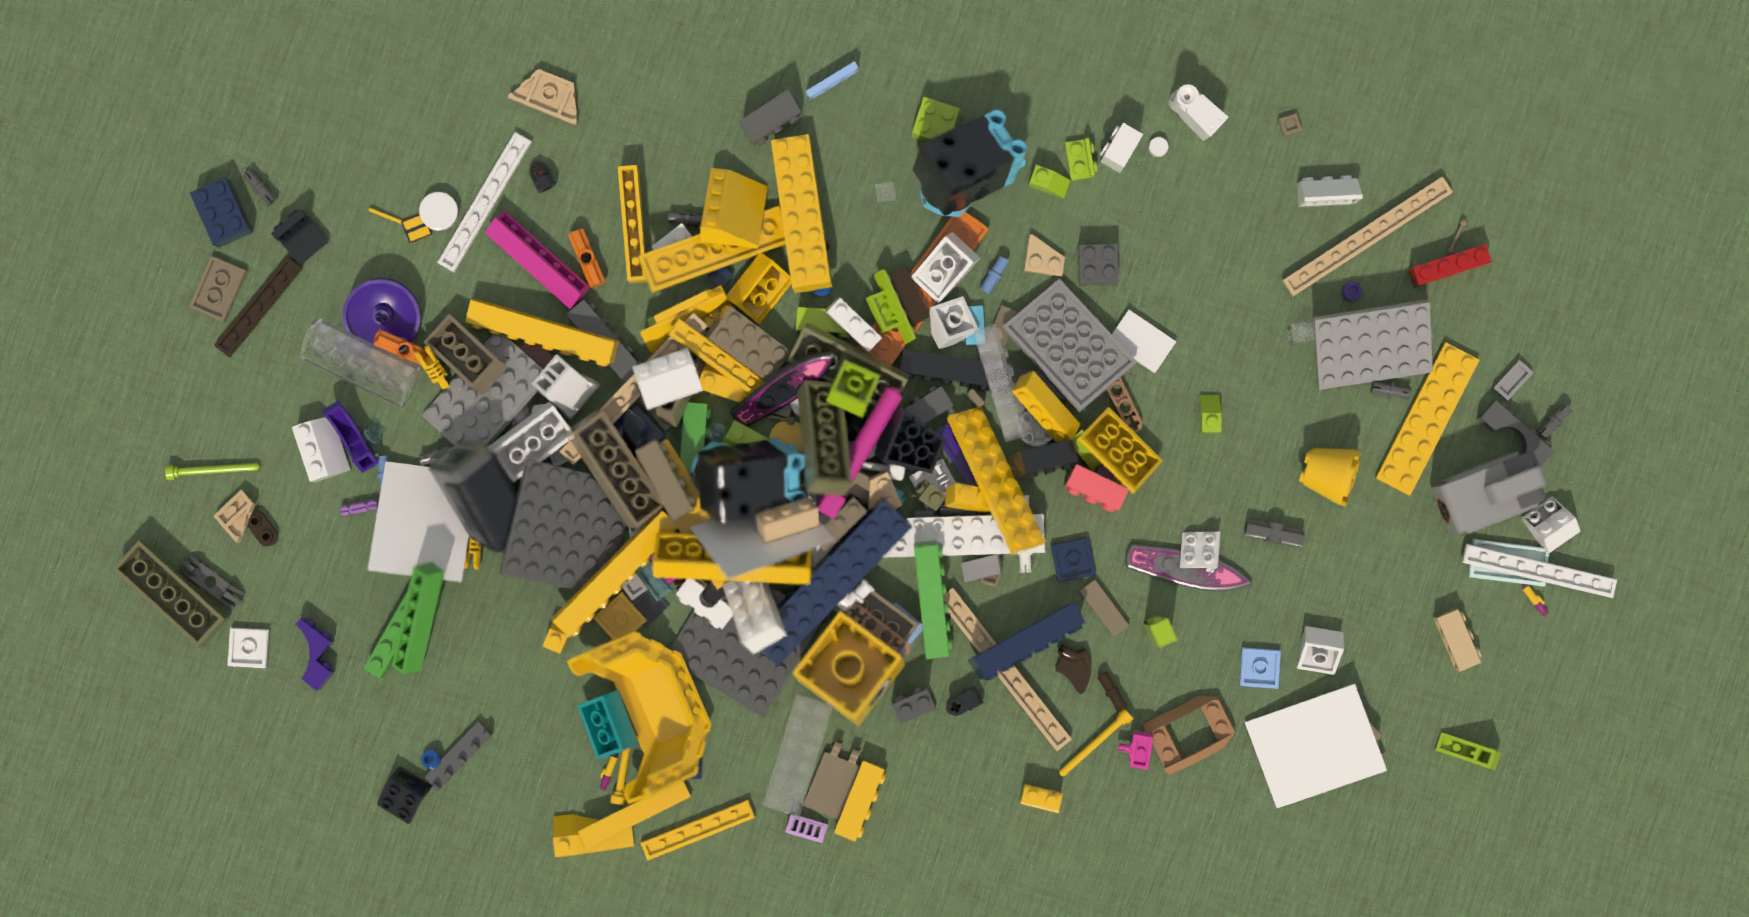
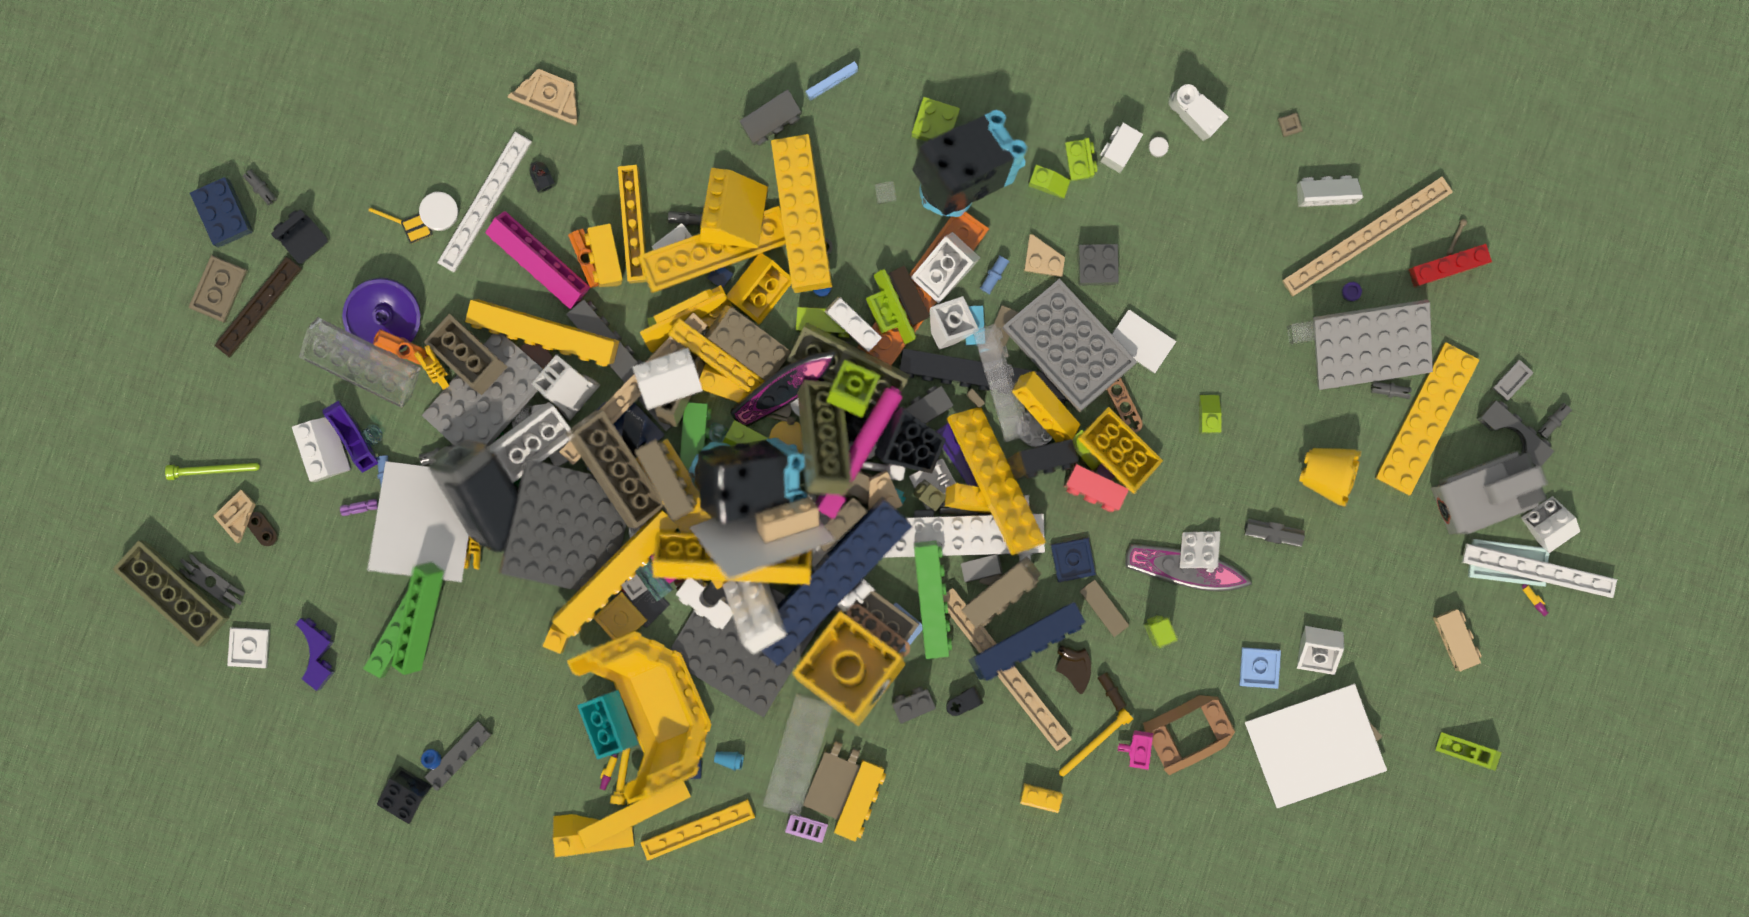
(603, 256): none -> yellow slope
(731, 760): none -> dark azure cone
(1002, 591): none -> dark tan brick

